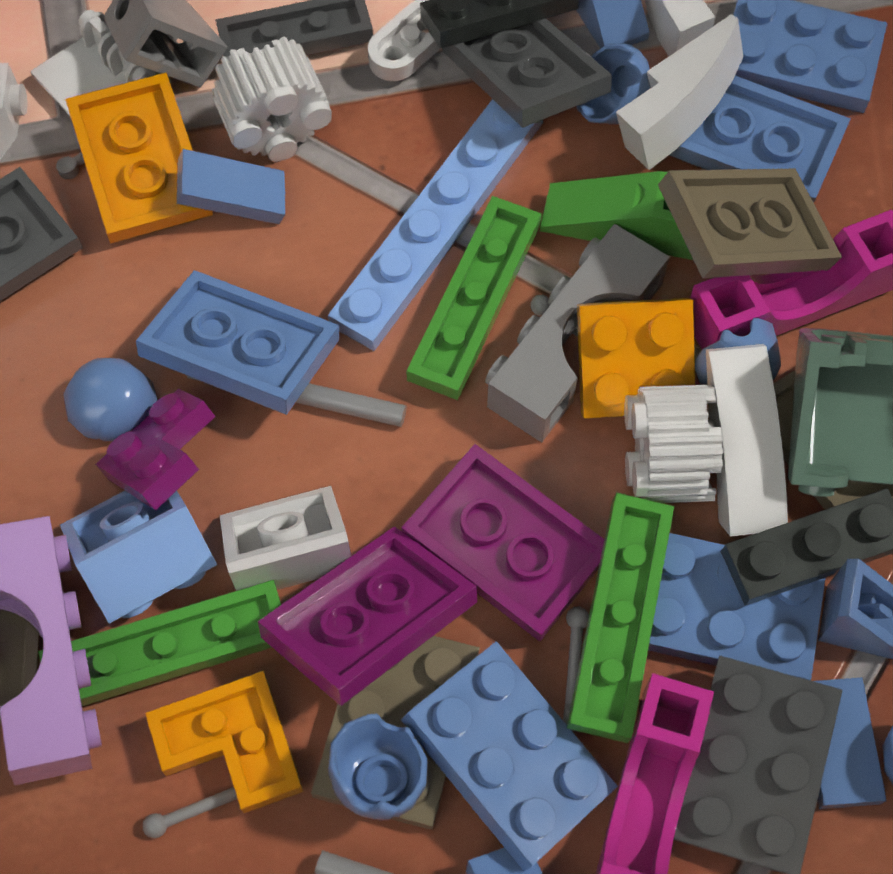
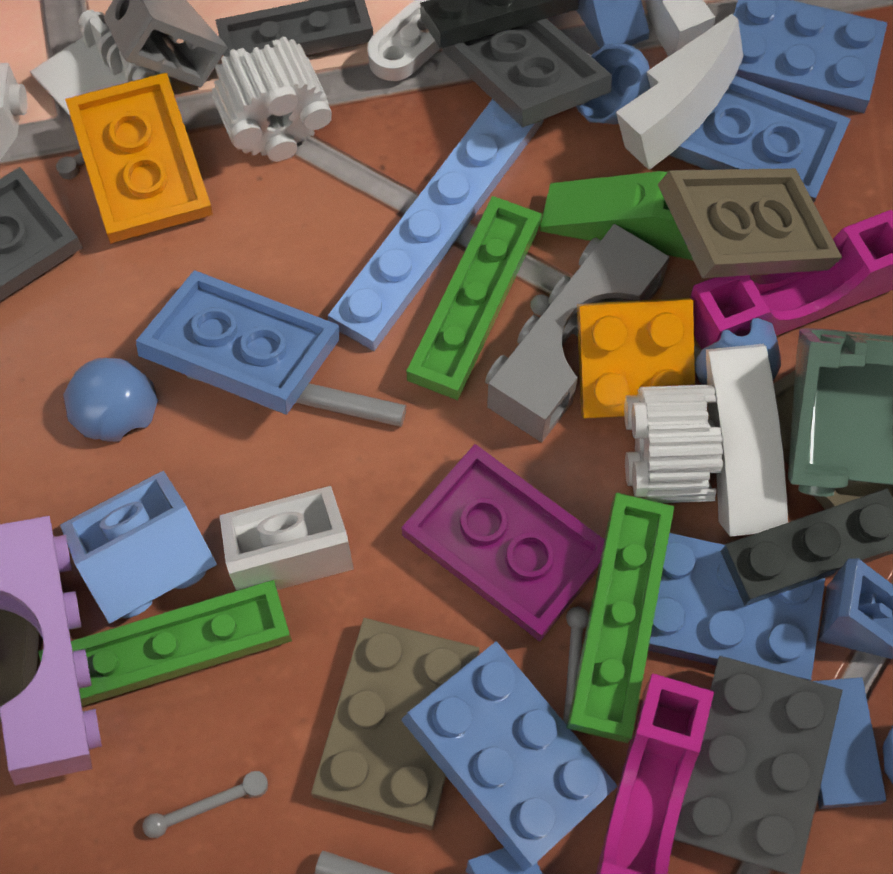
(149, 457): magenta plate -> none
(230, 187): medium blue tile -> none
(234, 723): light orange plate -> none
(367, 614): magenta plate -> none
(377, 768): medium blue hair -> none

